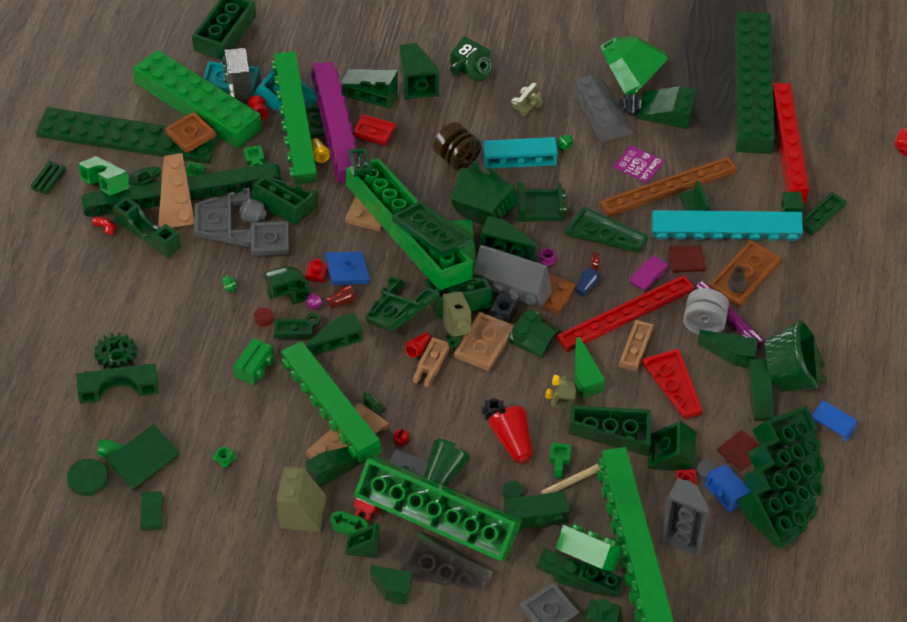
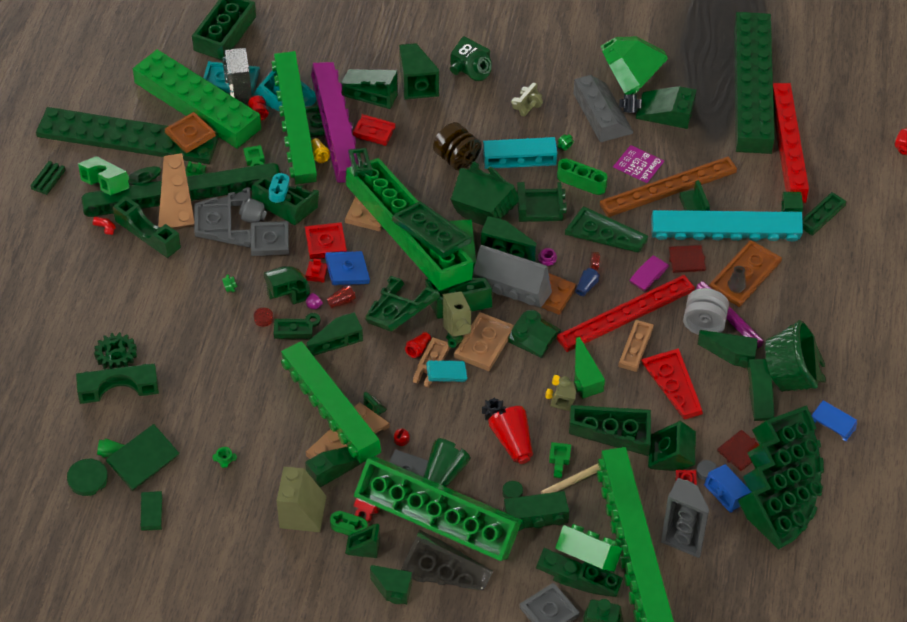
(253, 361): green brick -> none
(276, 187): none -> teal beam
(325, 239): none -> red plate
(446, 371): none -> teal tile
(504, 307): black brick -> none
(582, 176): none -> green beam

